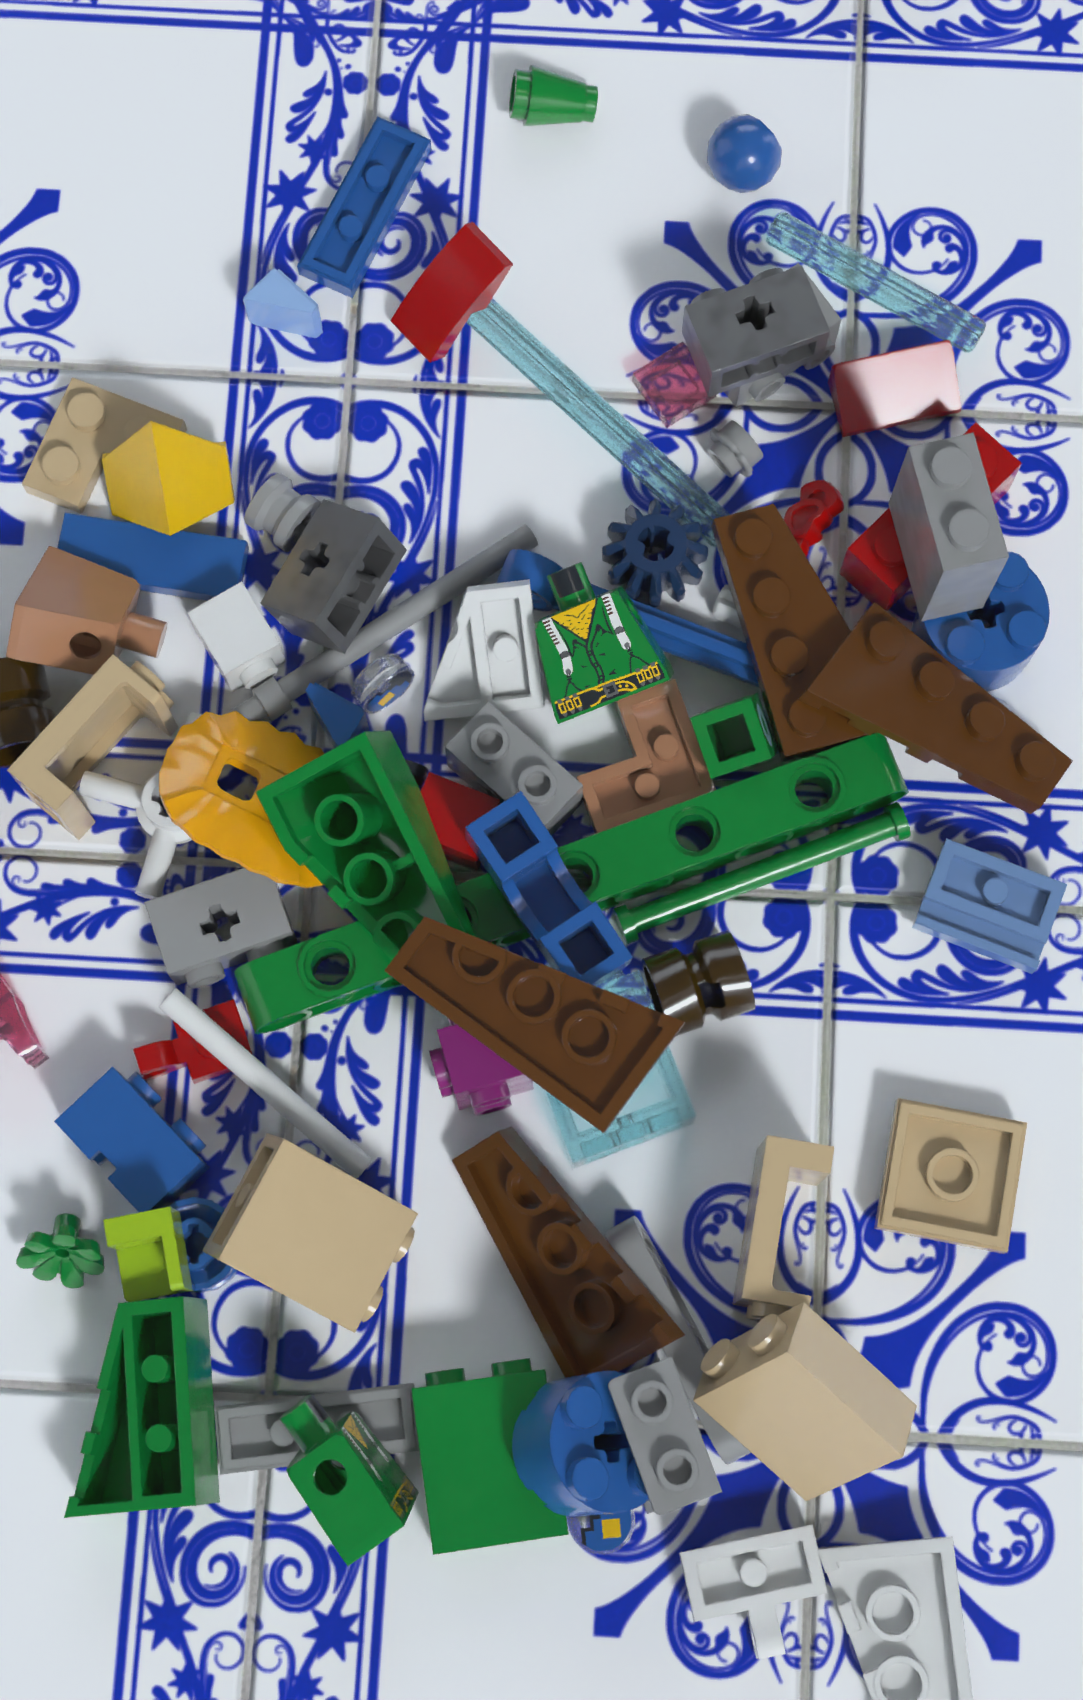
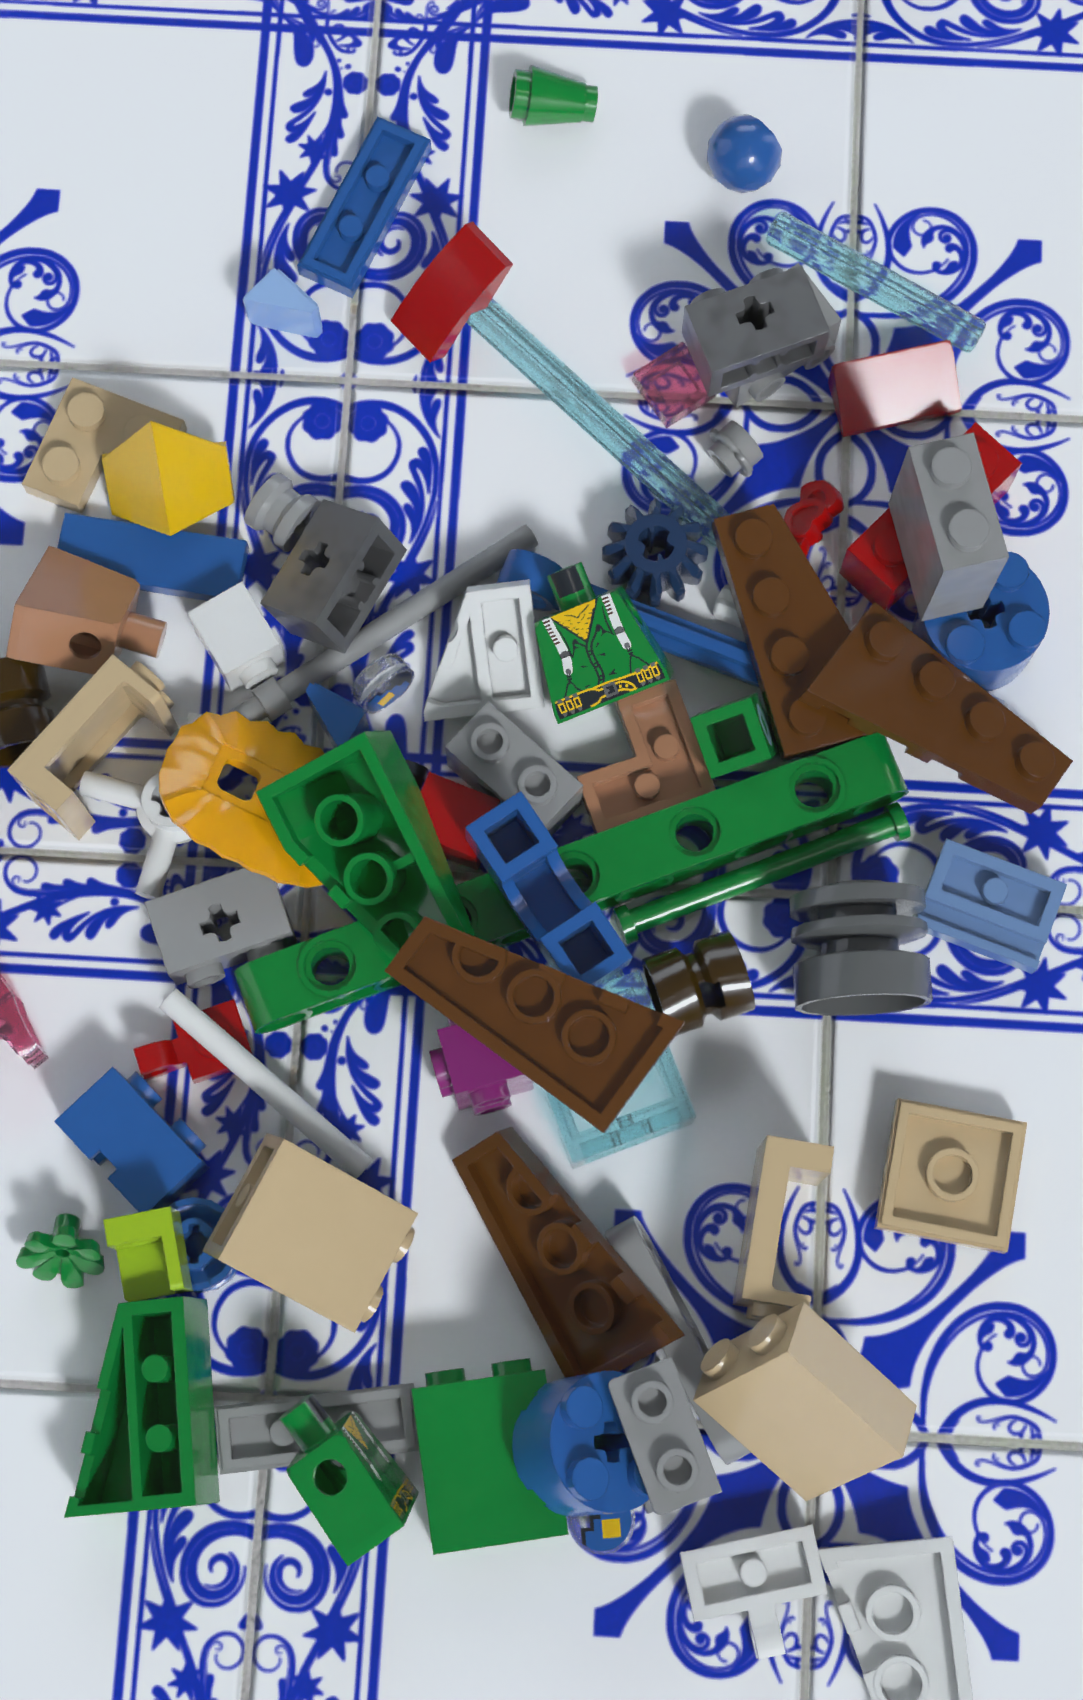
(859, 940): none -> dark grey wheel

